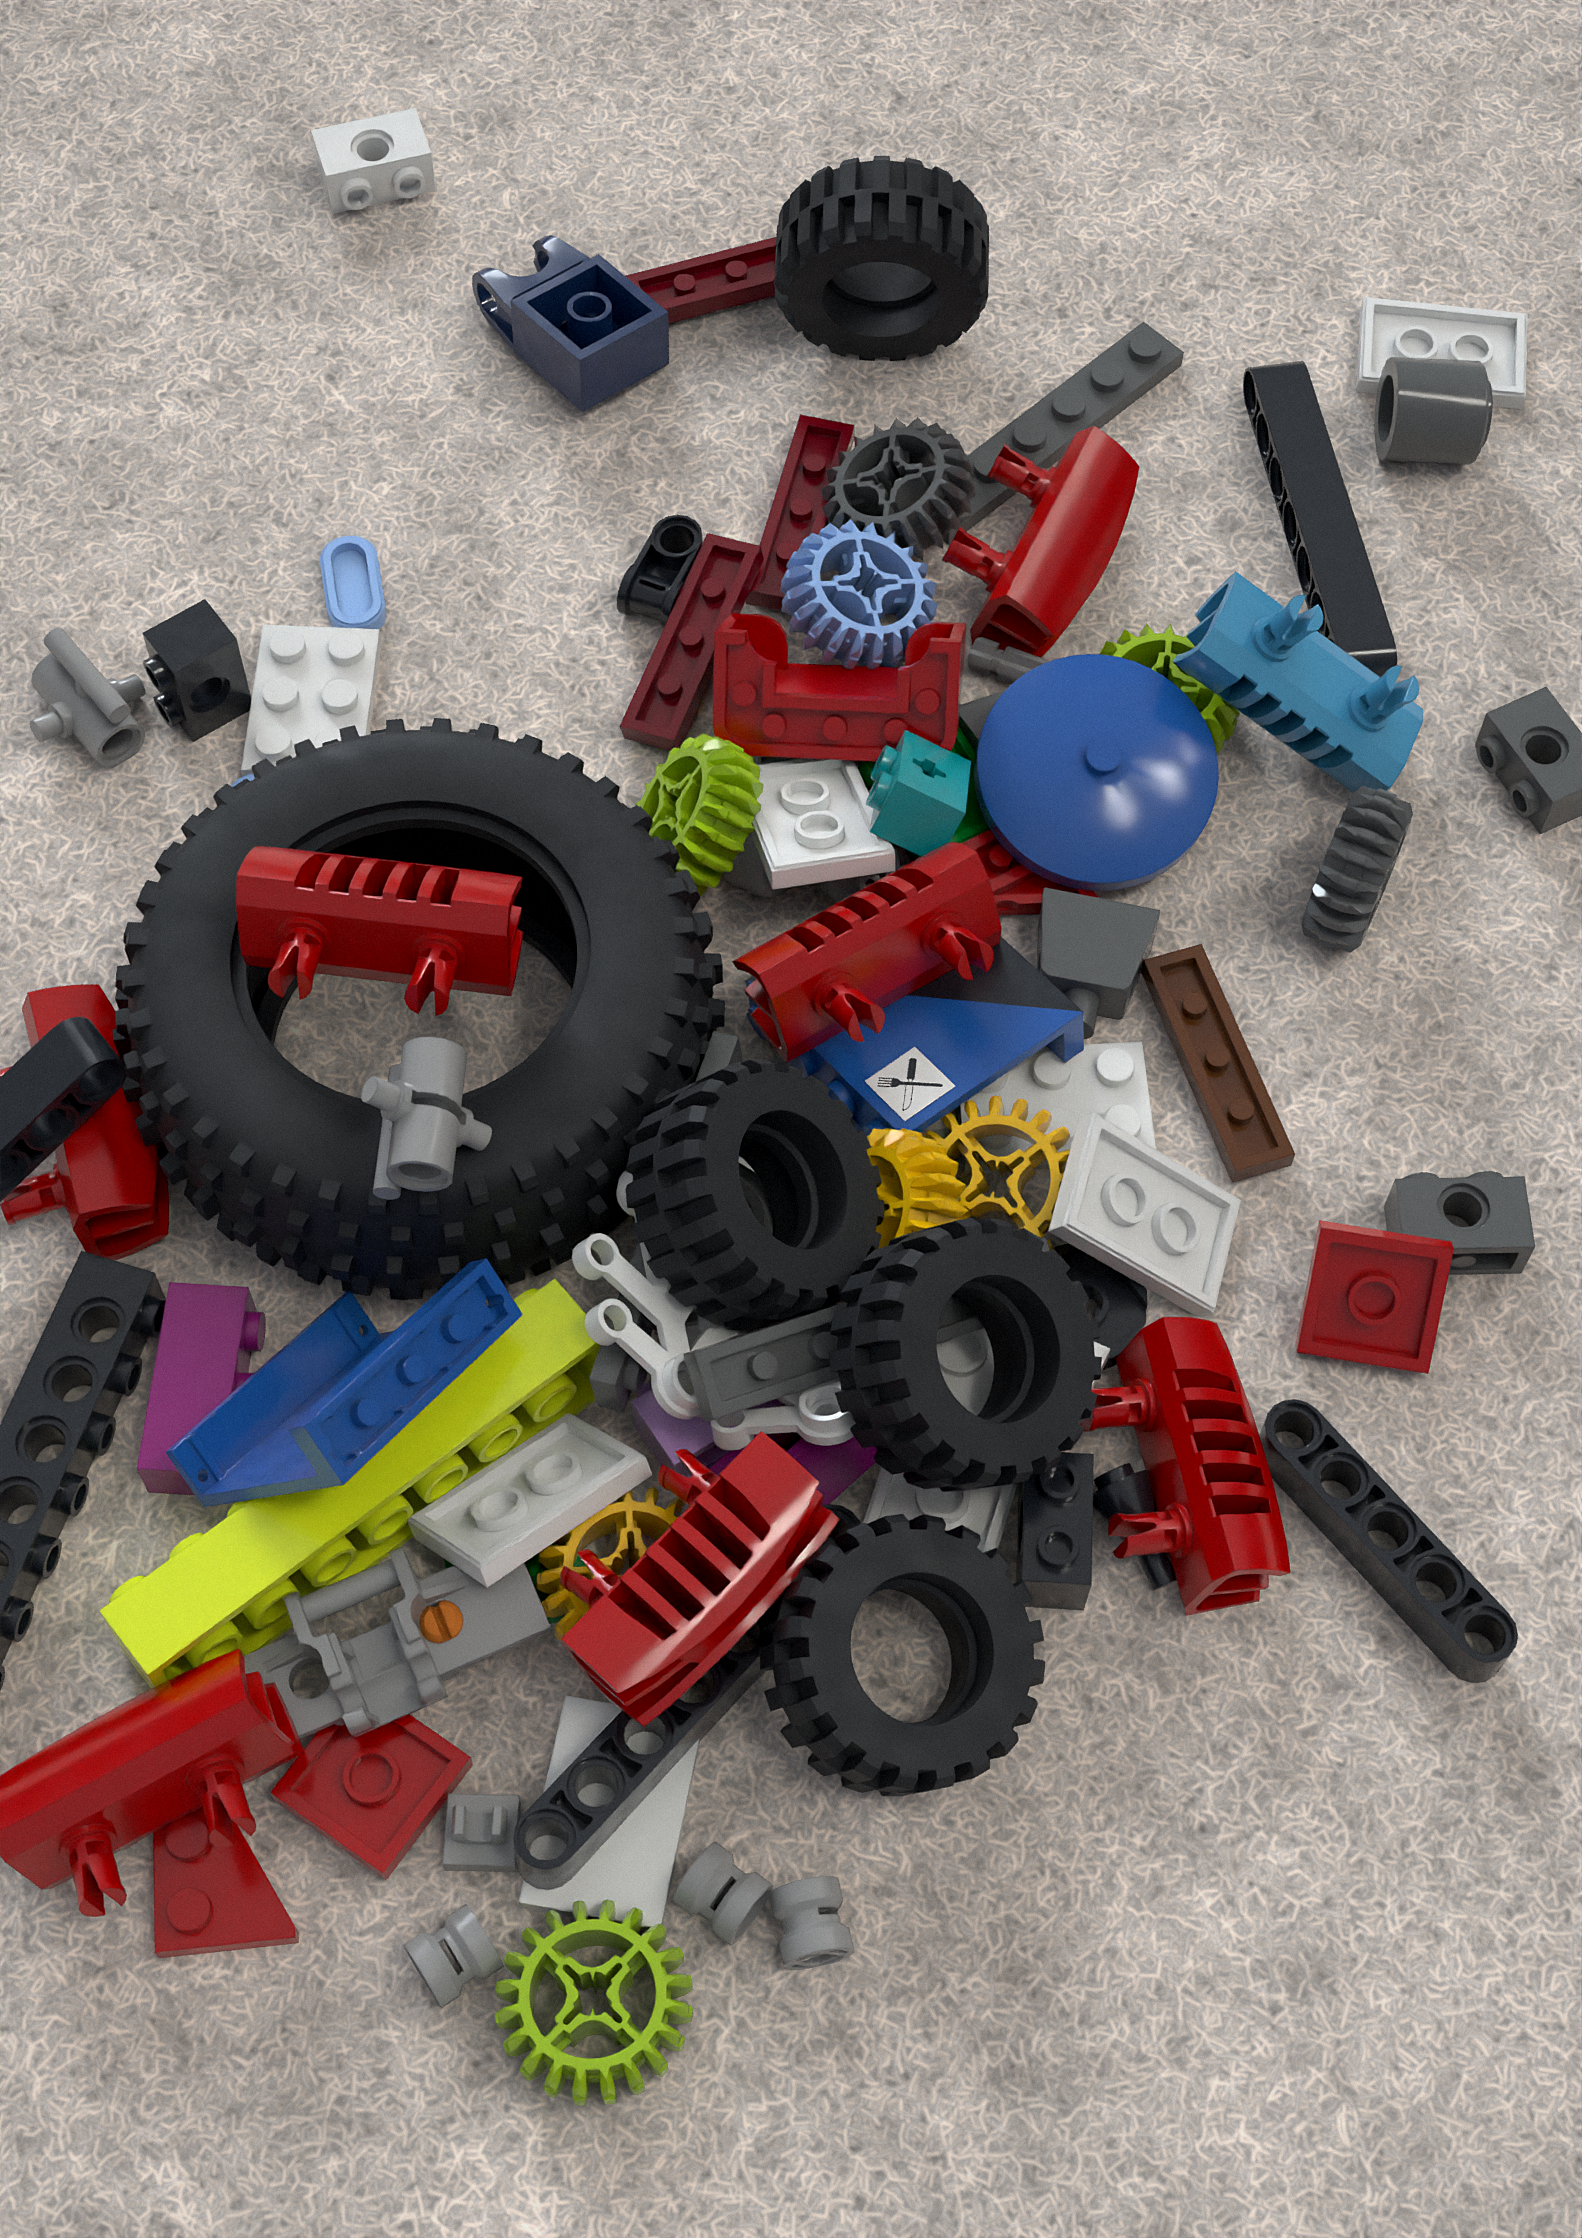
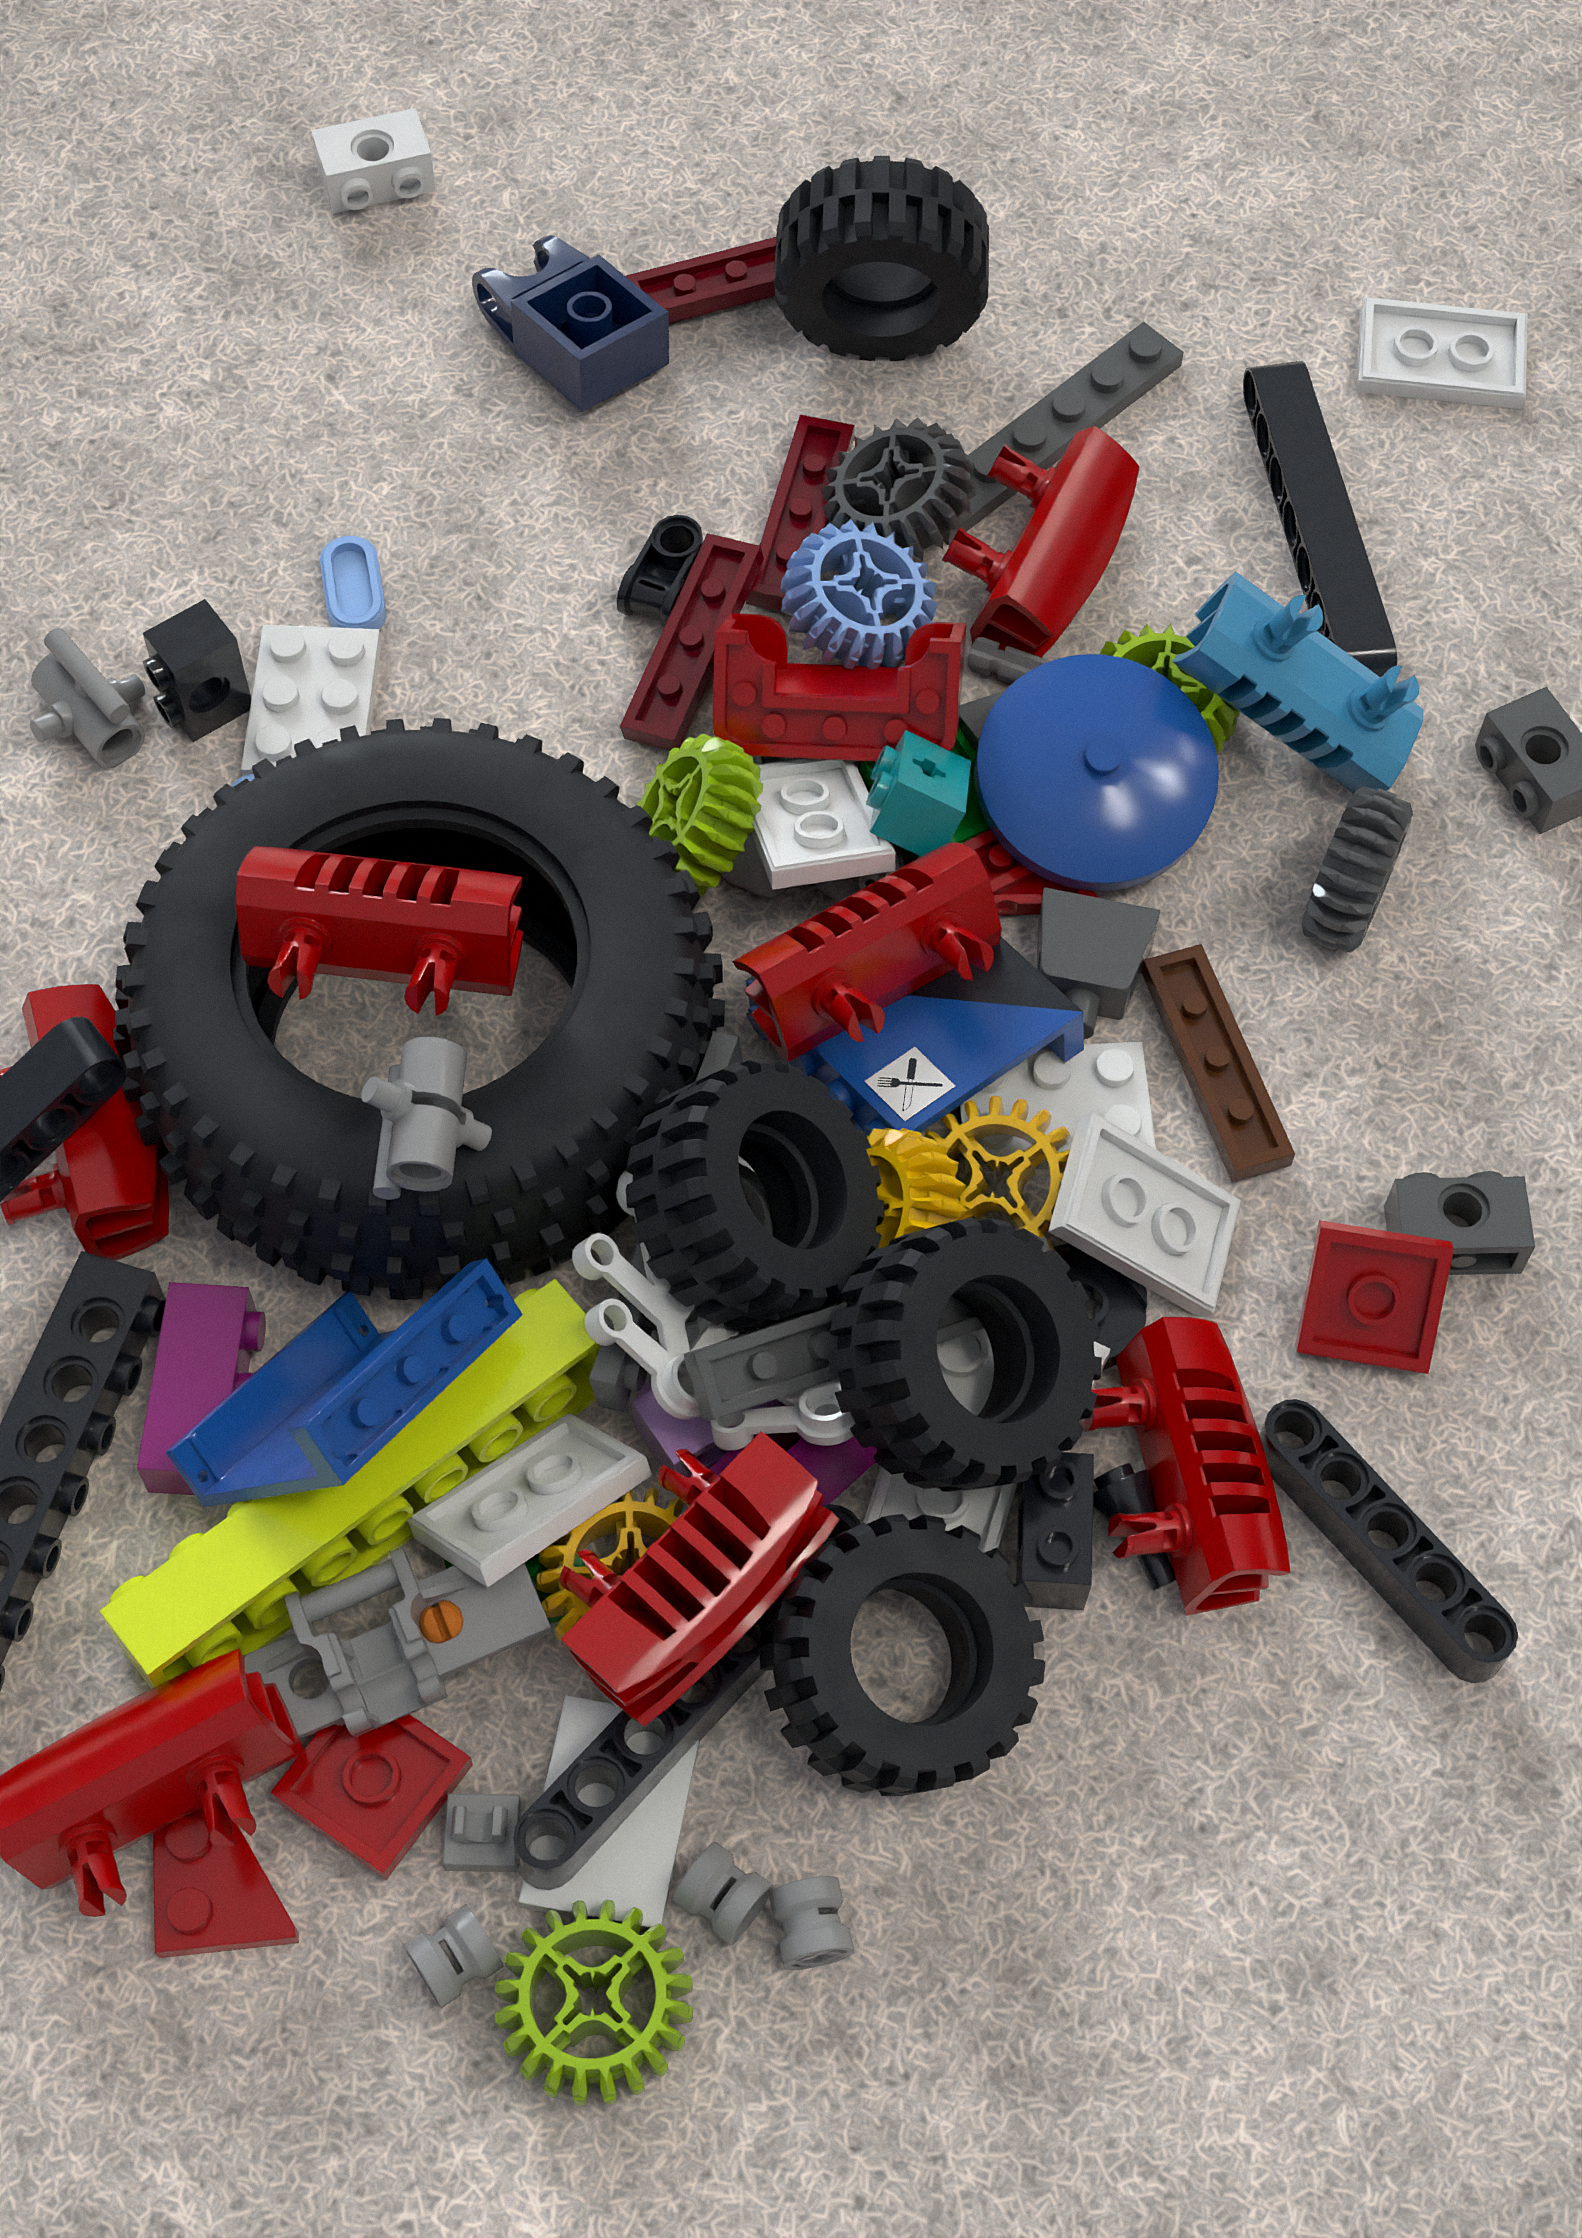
(1432, 410): dark grey piece -> none

